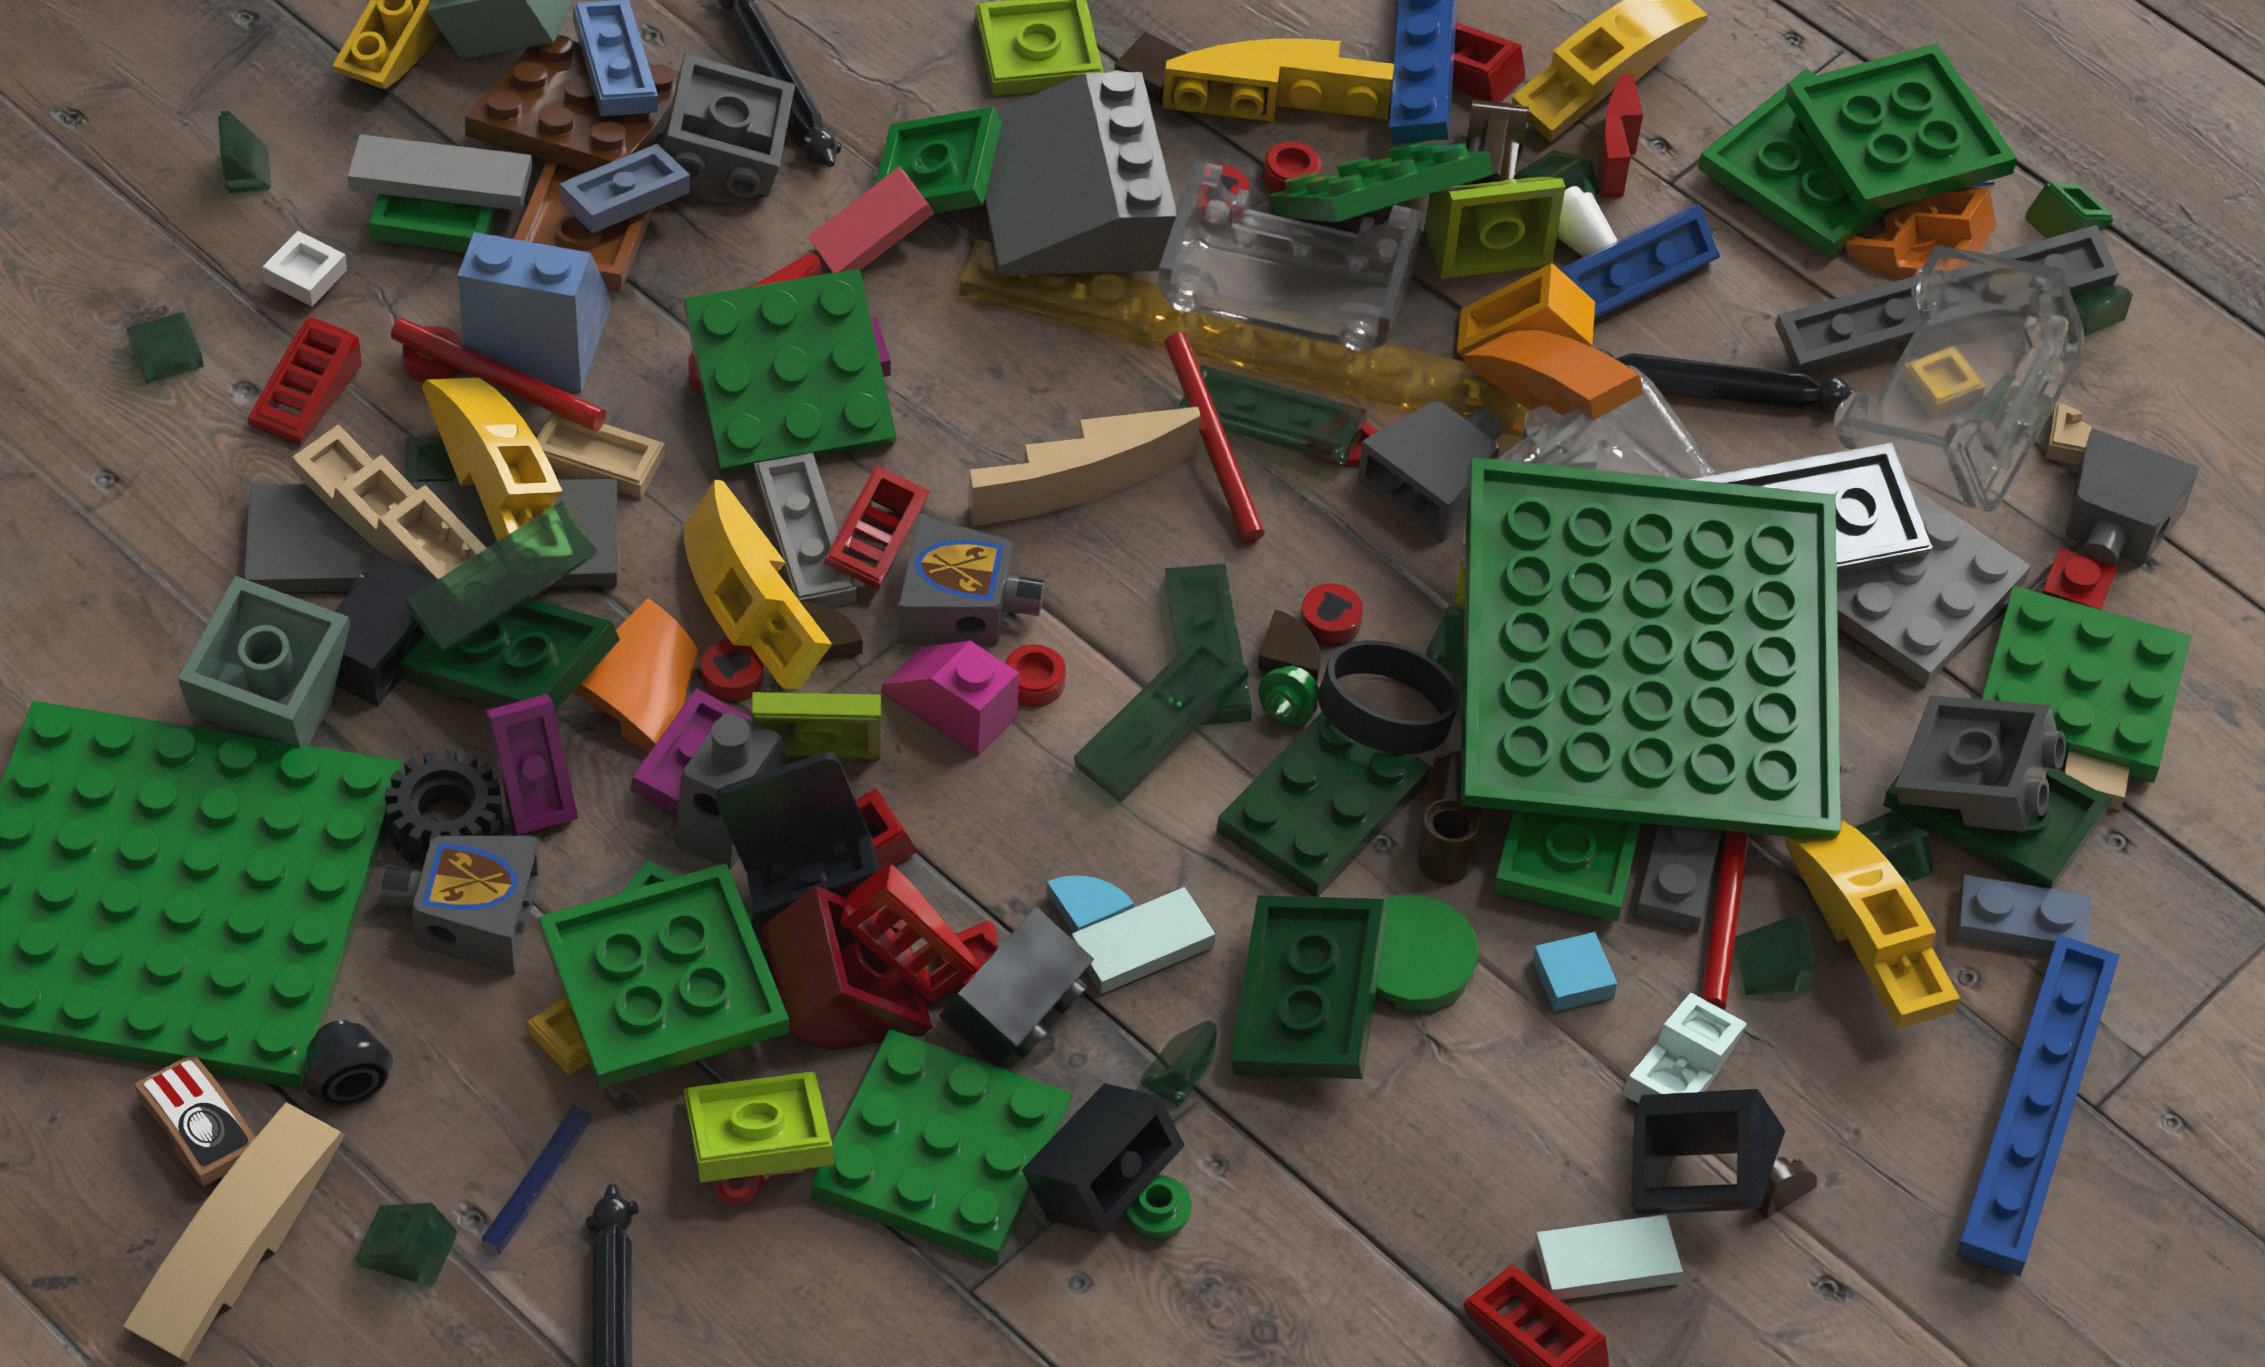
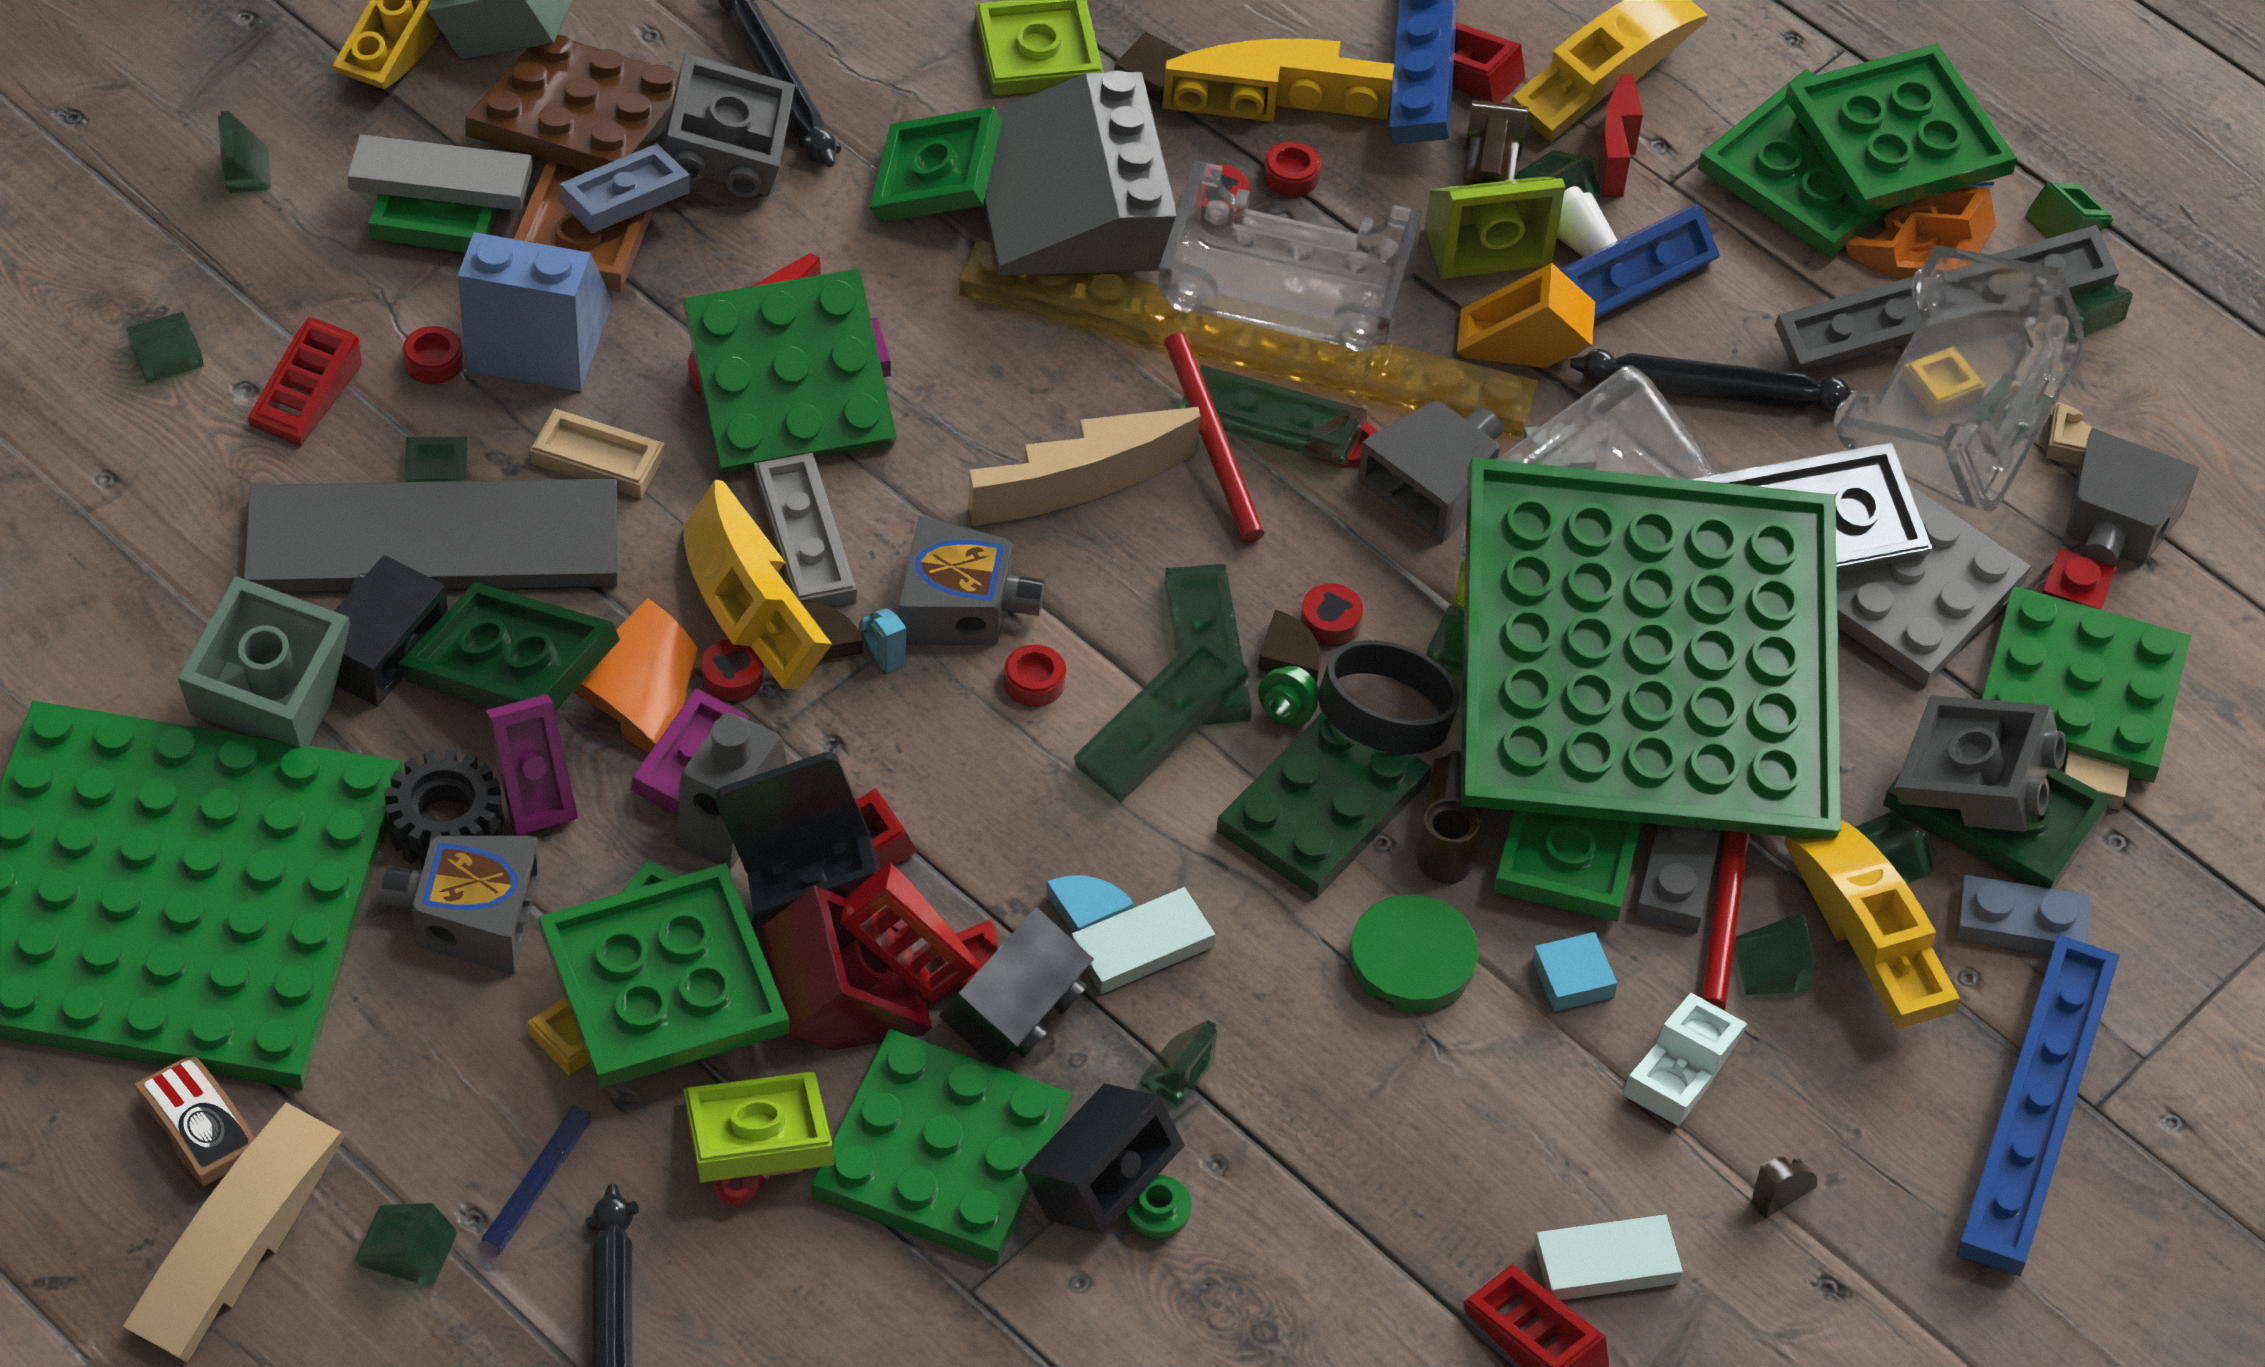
(304, 268): white plate -> none
(345, 1064): black cone -> none
(384, 506): tan slope -> none
(492, 451): yellow slope -> none
(498, 374): red bar -> none
(501, 577): clear green tile -> none
(615, 58): medium blue tile -> none
(822, 723): lime tile -> none
(871, 223): coral tile -> none
(885, 639): none -> medium azure tile
(893, 493): red slope -> none
(958, 692): dark pink slope -> none
(1309, 987): dark green plate -> none
(1376, 184): green plate -> none
(1556, 372): orange slope -> none
(1703, 1126): black tile -> none

